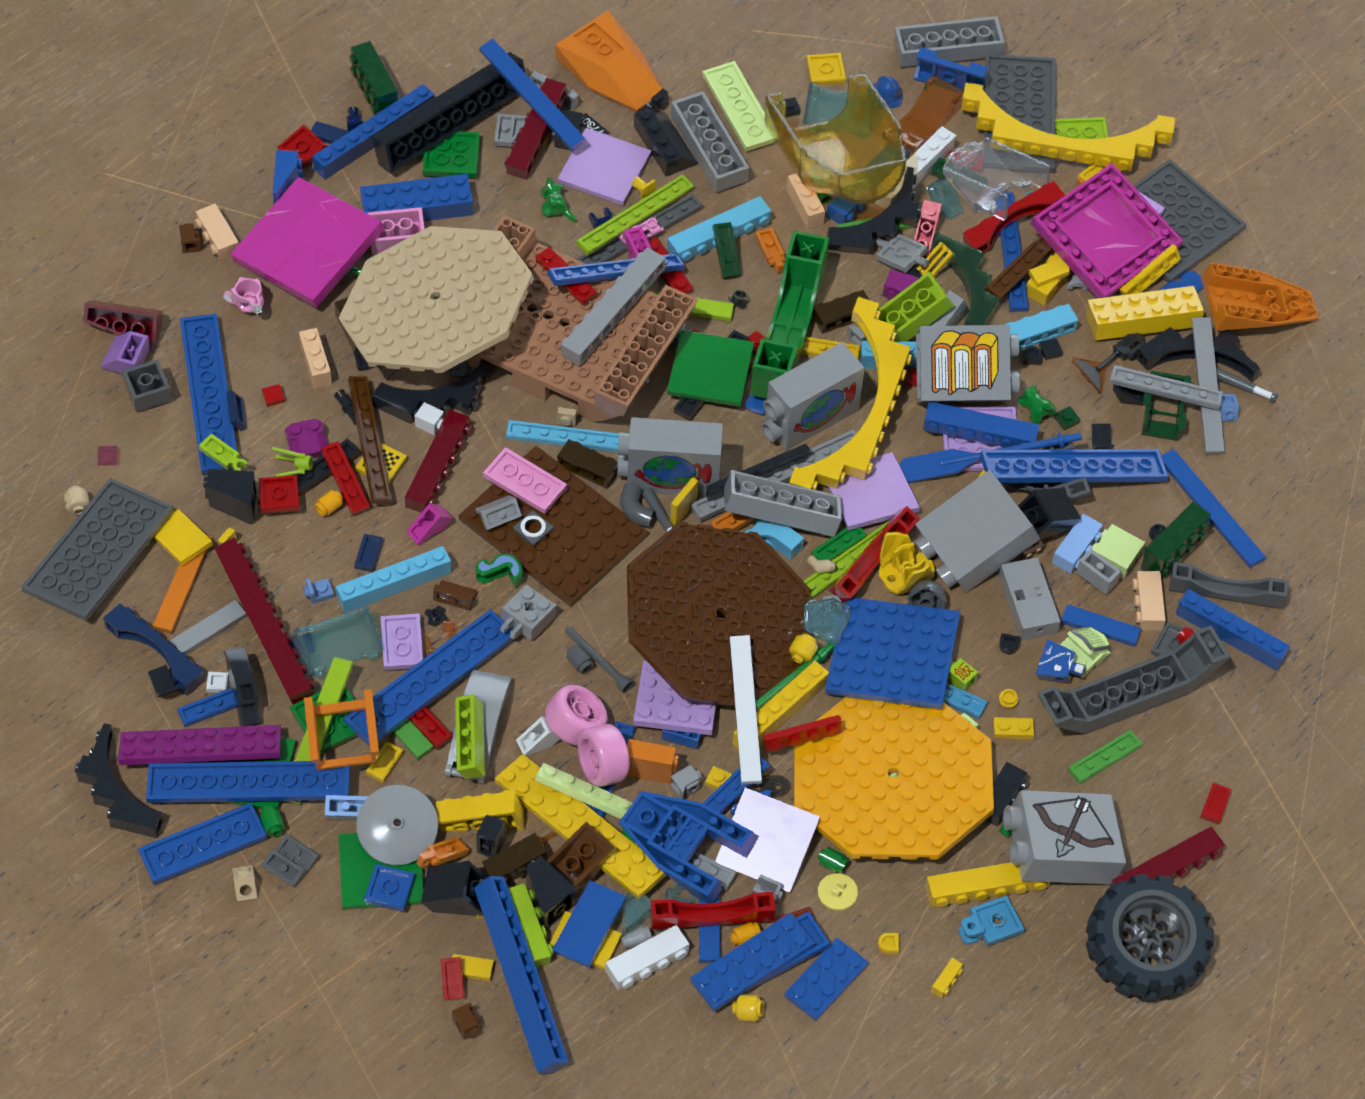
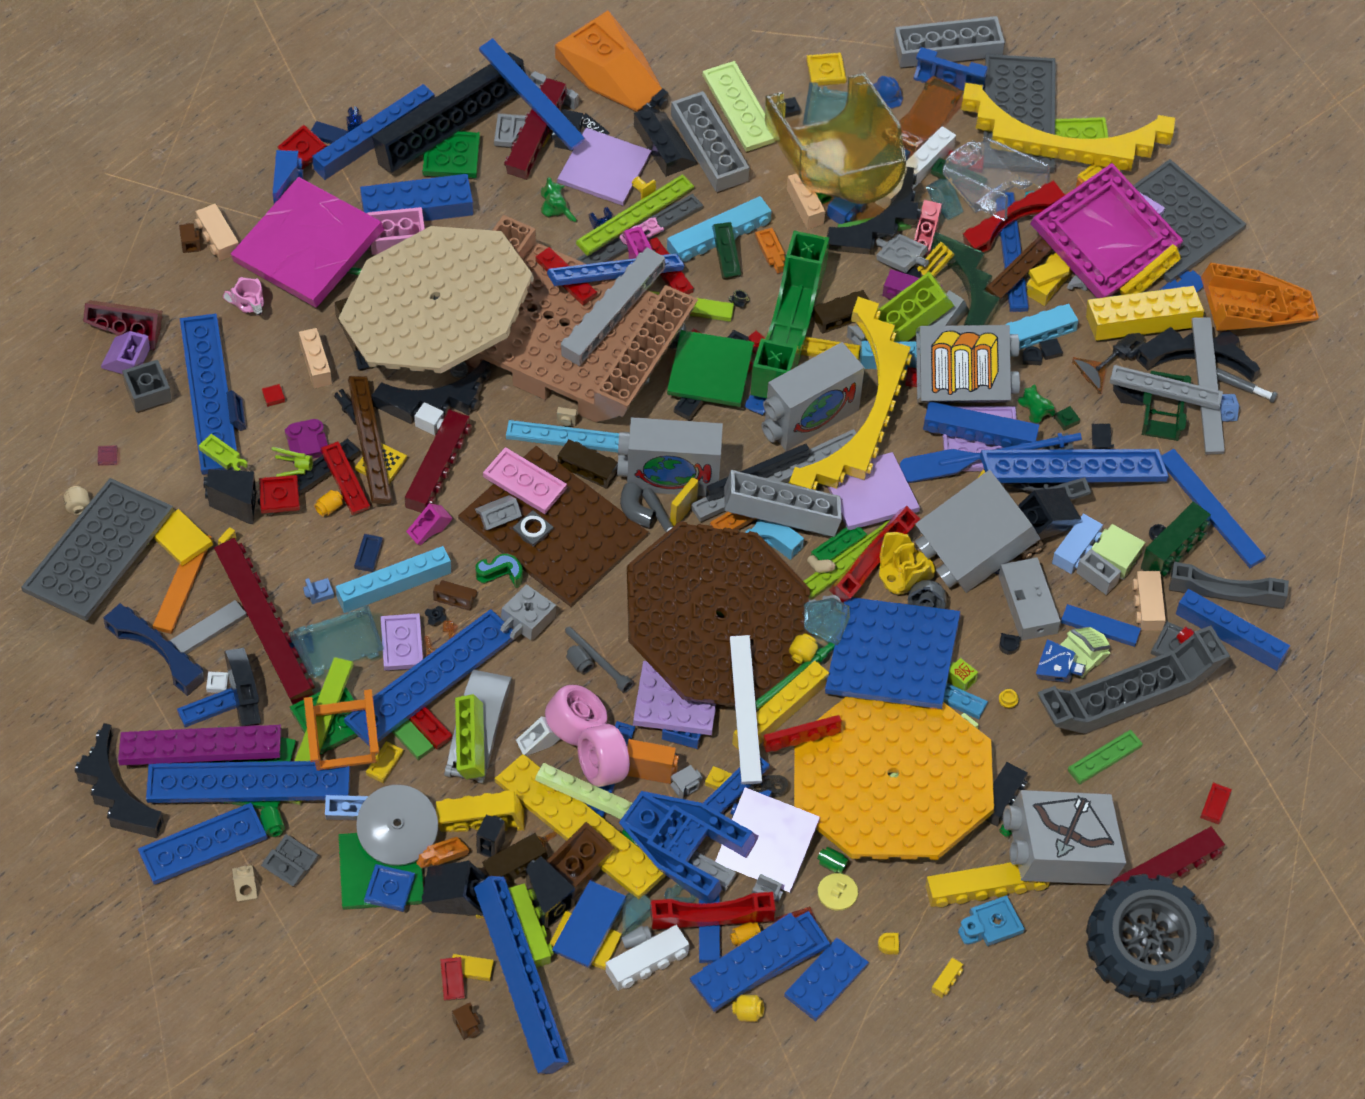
(161, 680): black bracket -> none
(372, 77): dark green brick -> none
(1013, 728): yellow plate -> none

